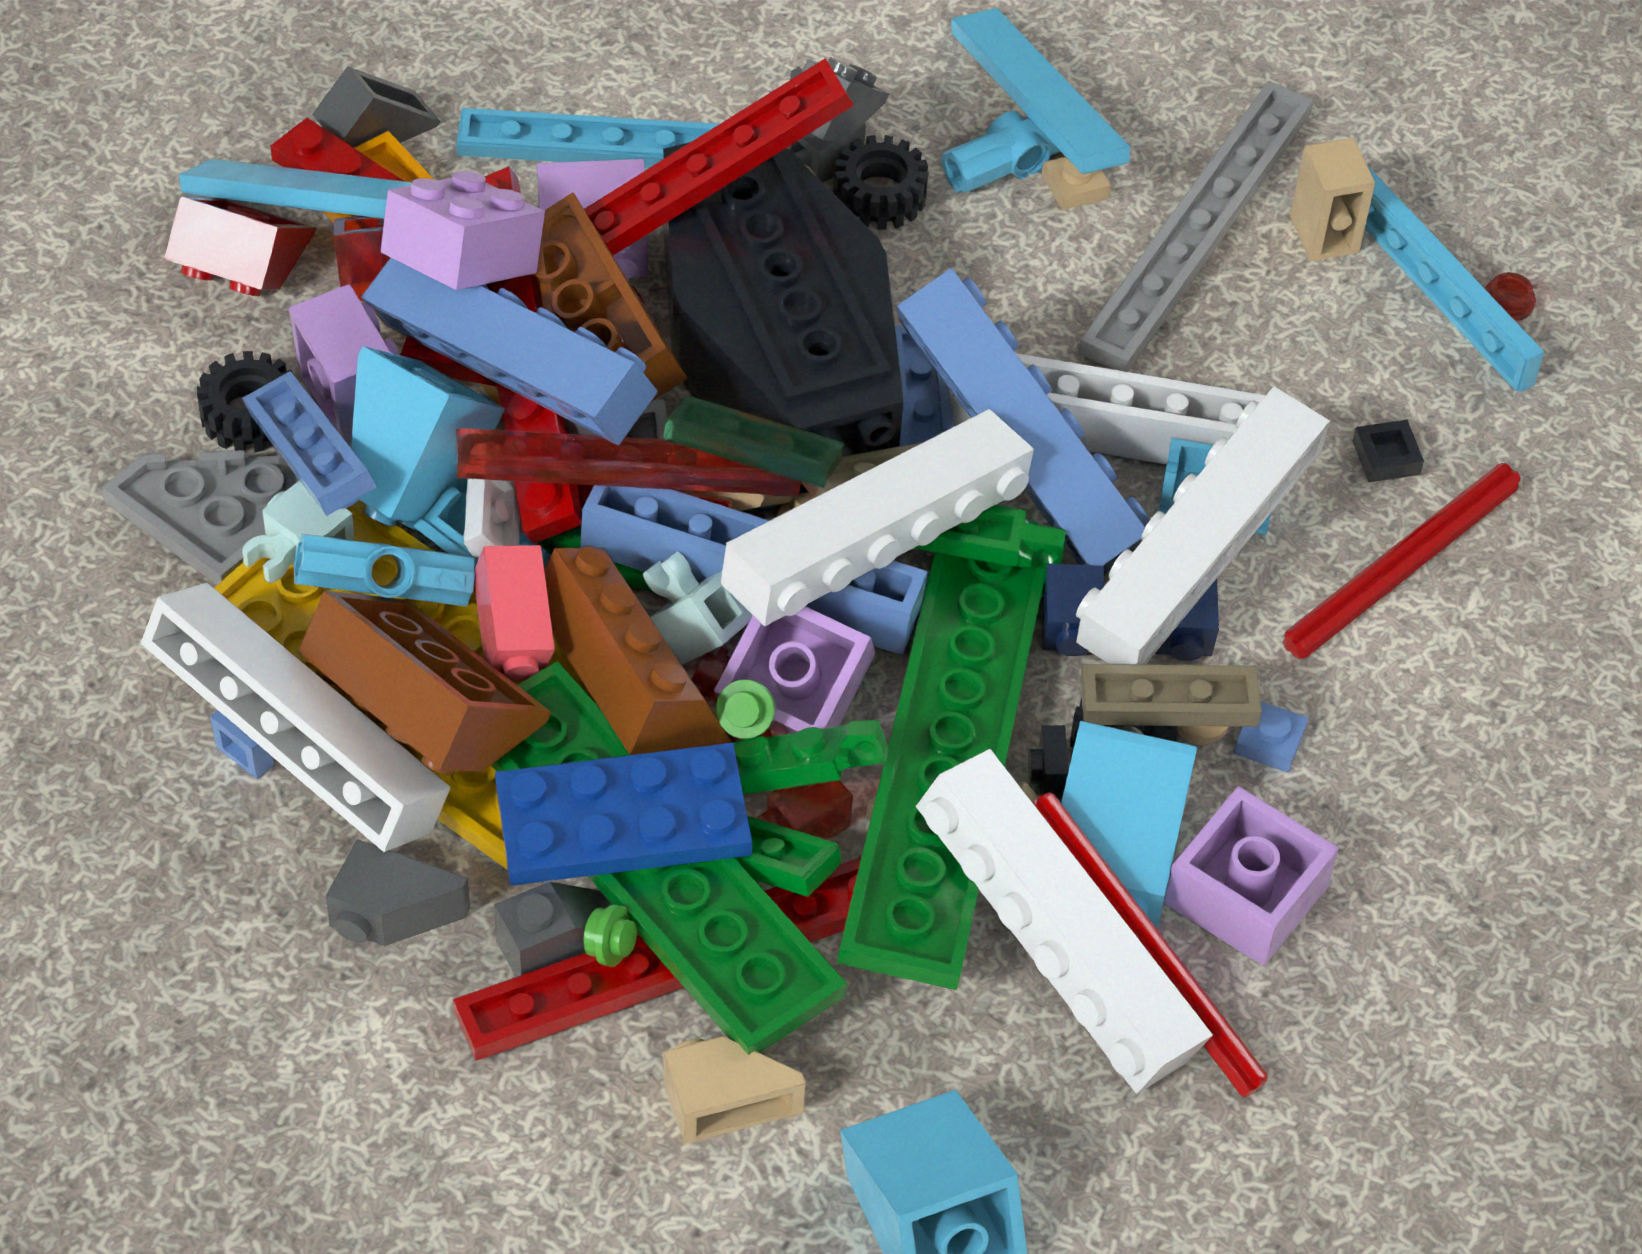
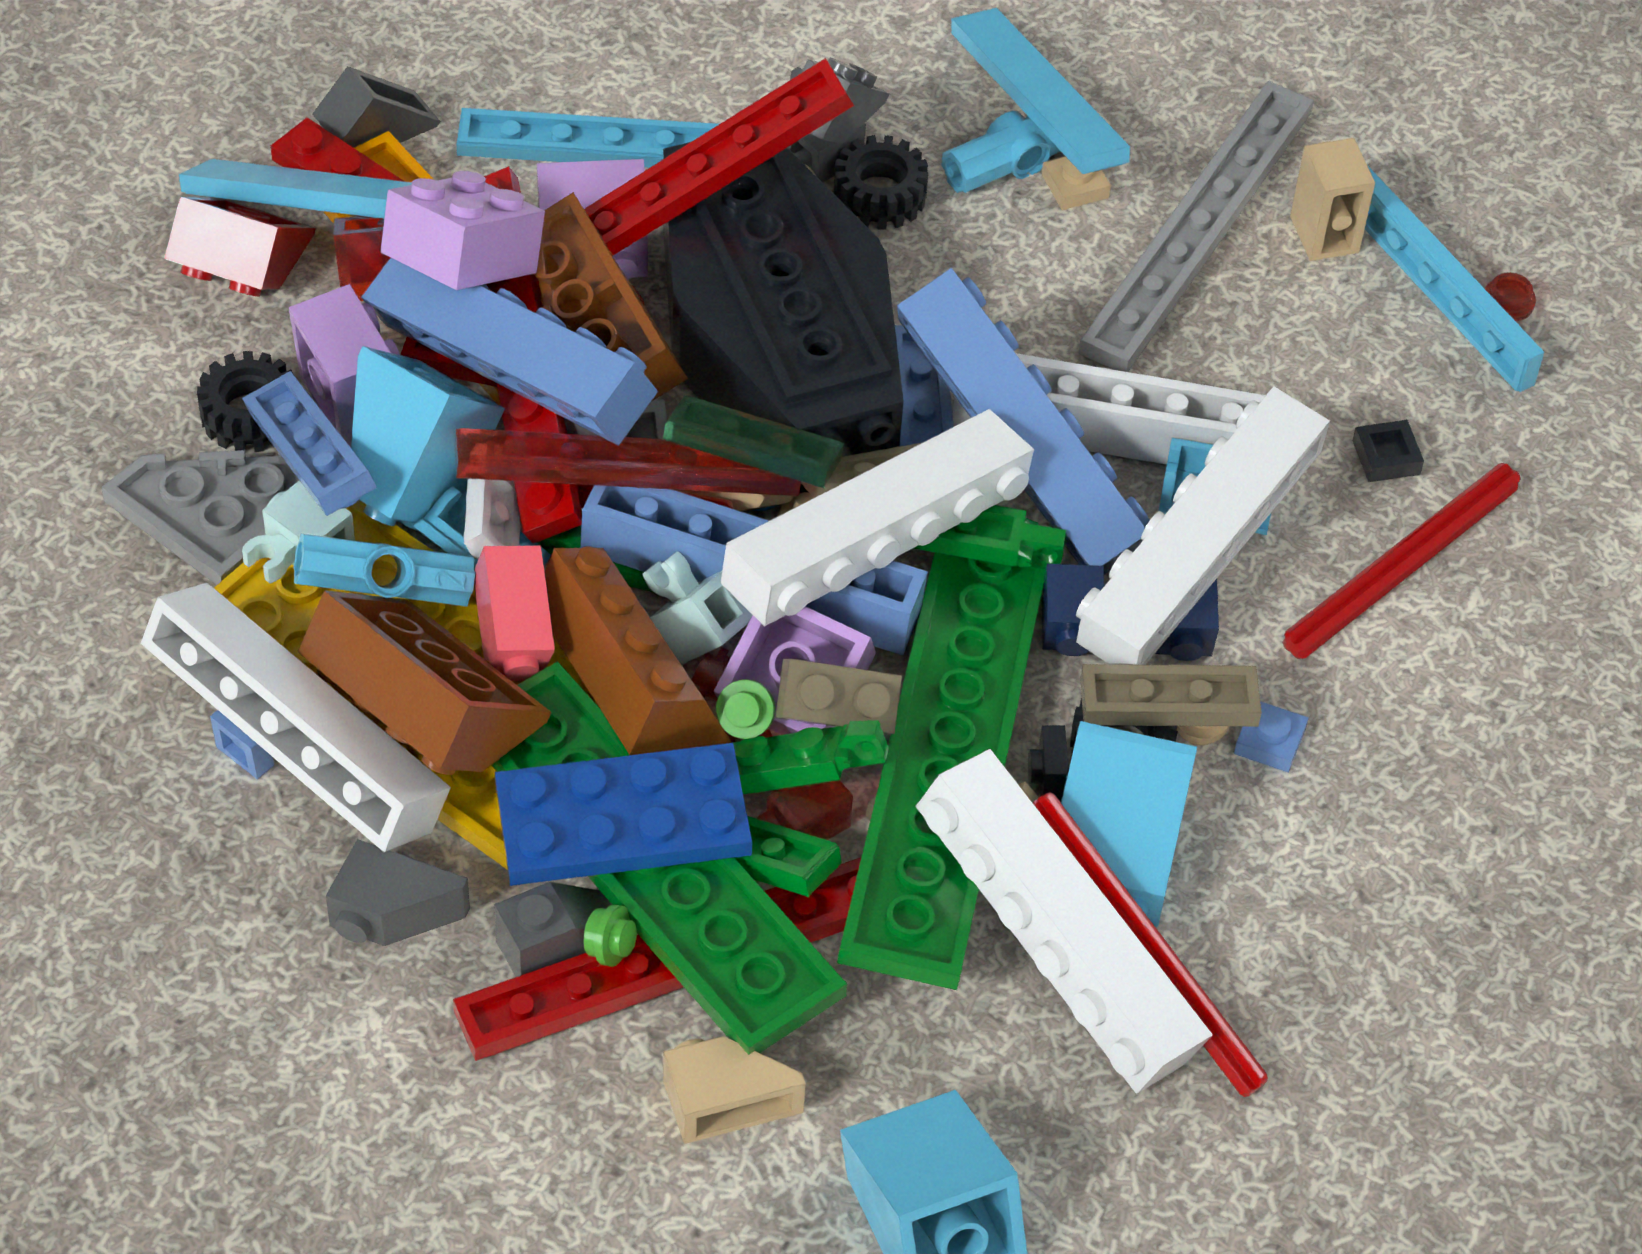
(837, 694): none -> dark tan plate
(1251, 875): lavender brick -> none

